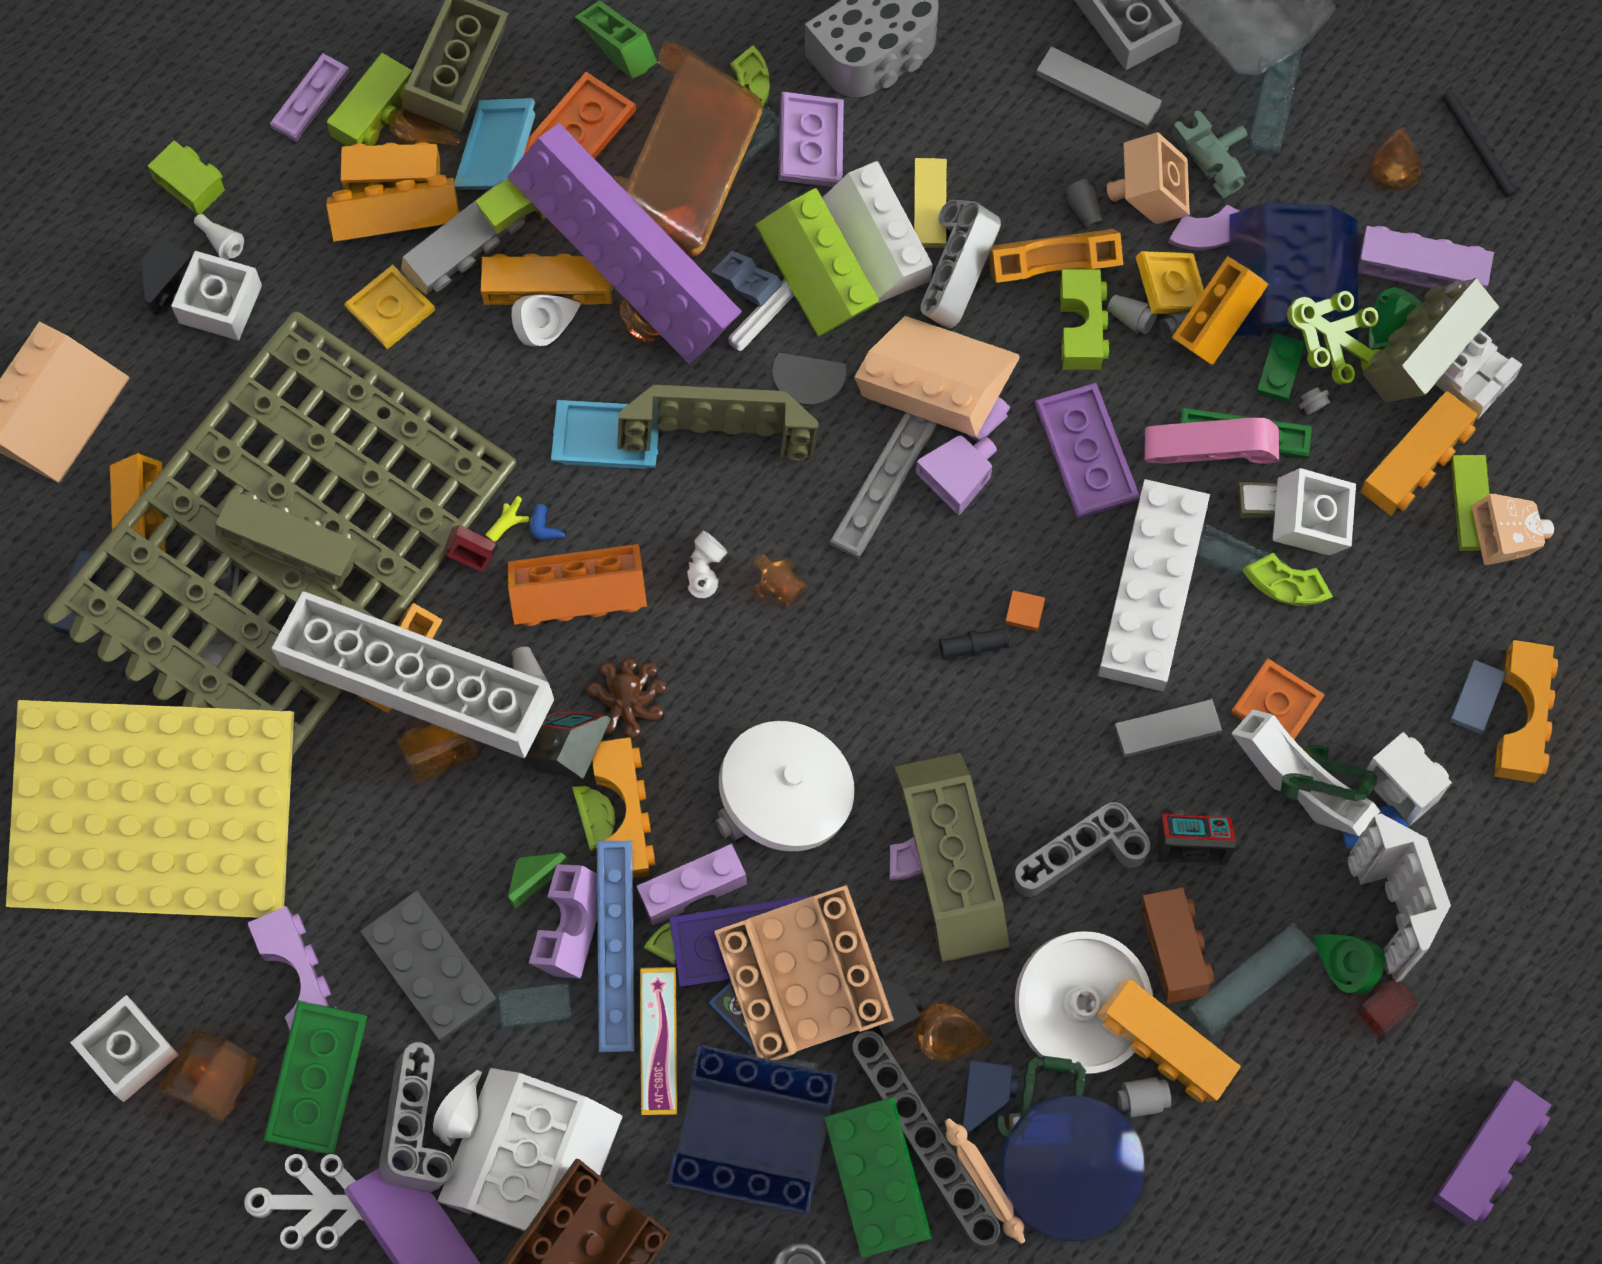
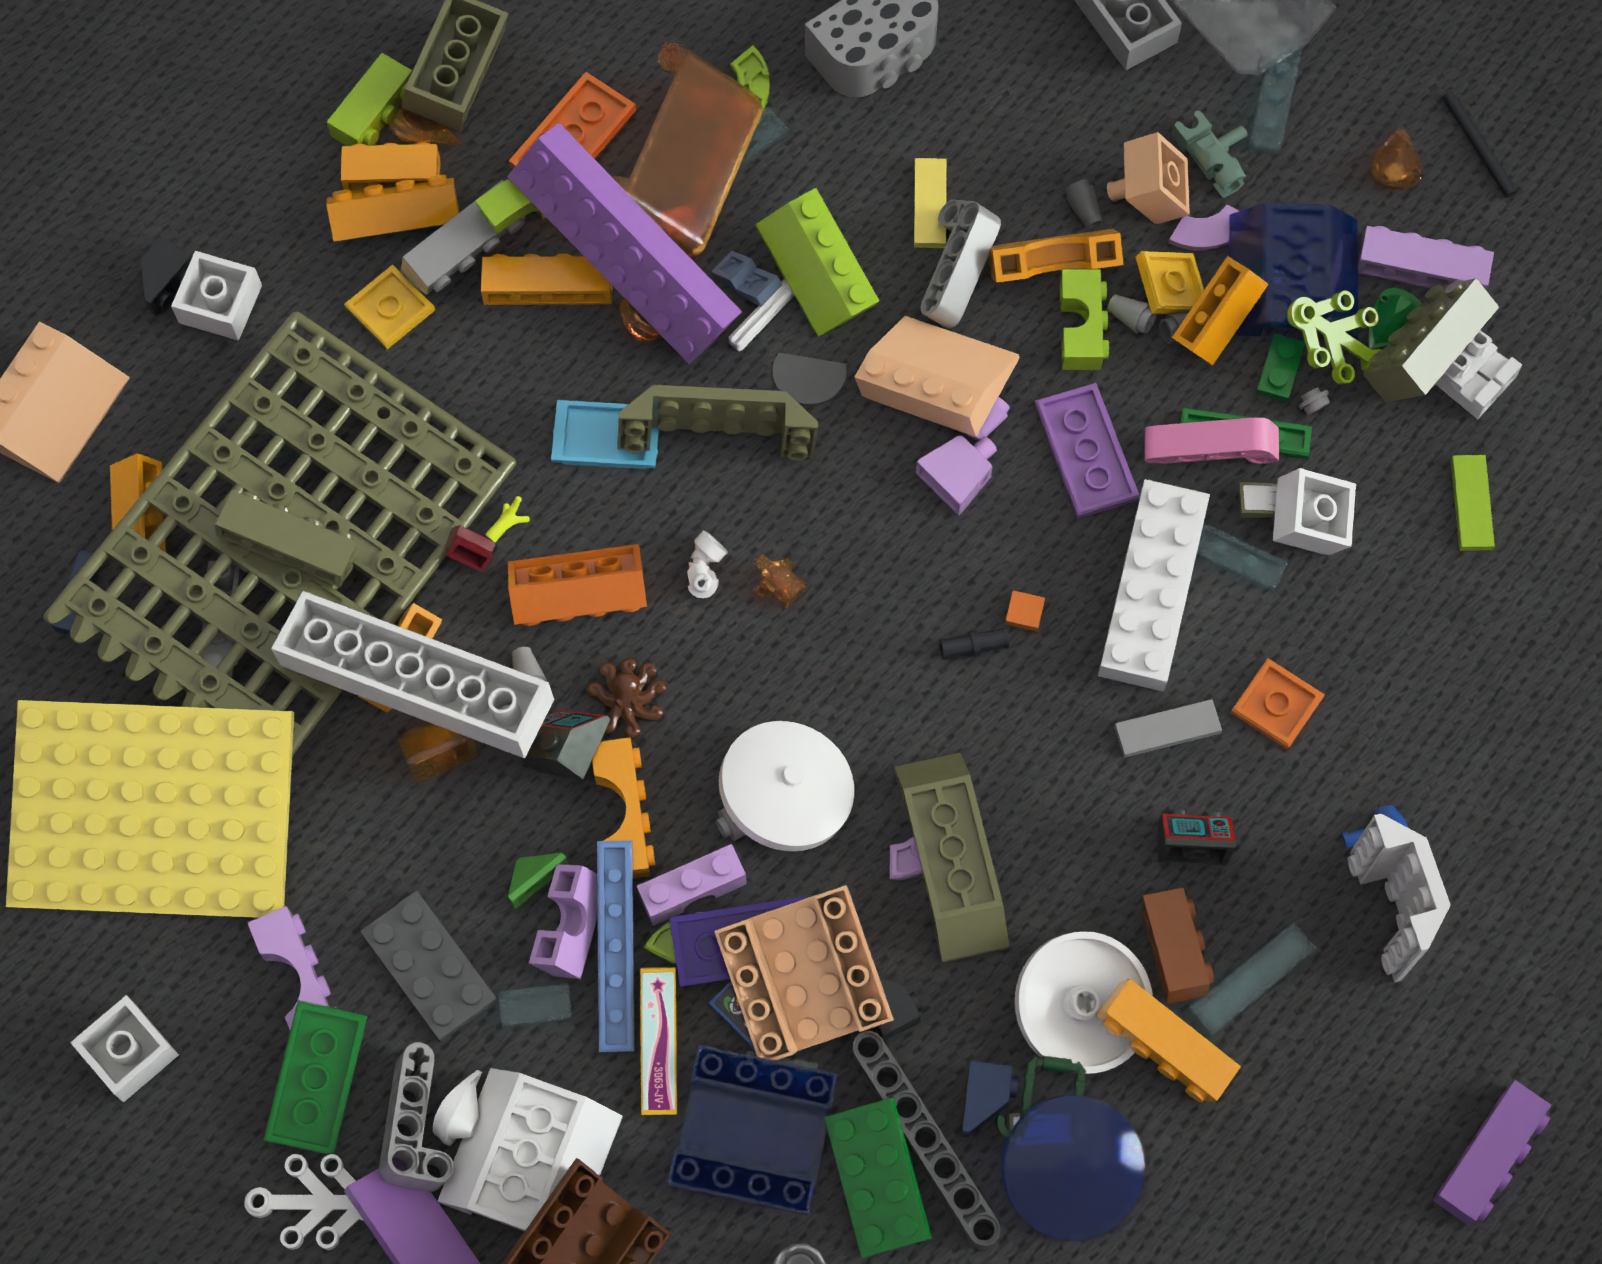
(187, 177): lime brick -> none
(208, 1074): clear orange slope -> none
(225, 241): white cone -> none
(309, 97): lavender tile -> none
(495, 142): medium azure piece -> none
(537, 525): blue animal -> none
(542, 318): white piece -> none
(596, 815): lime tile -> none
(618, 39): bright green slope -> none
(810, 139): lavender tile -> none
(878, 232): white slope -> none
(882, 484): light grey tile -> none
(948, 1033): clear orange piece -> none
(985, 1180): light nougat wheel -> none
(1076, 854): light grey beam -> none
(1098, 87): light grey tile -> none
(1143, 1097): light grey brick -> none
(1278, 754): white arch -> none
(1287, 584): lime tile -> none
(1293, 781): dark green piece -> none
(1351, 960): green piece -> none
(1387, 1008): clear red brick -> none
(1408, 778): white brick -> none
(1419, 453): light orange brick -> none
(1477, 697): sand blue tile -> none
(1509, 528): light nougat torso -> none
(1530, 672): light orange arch -> none

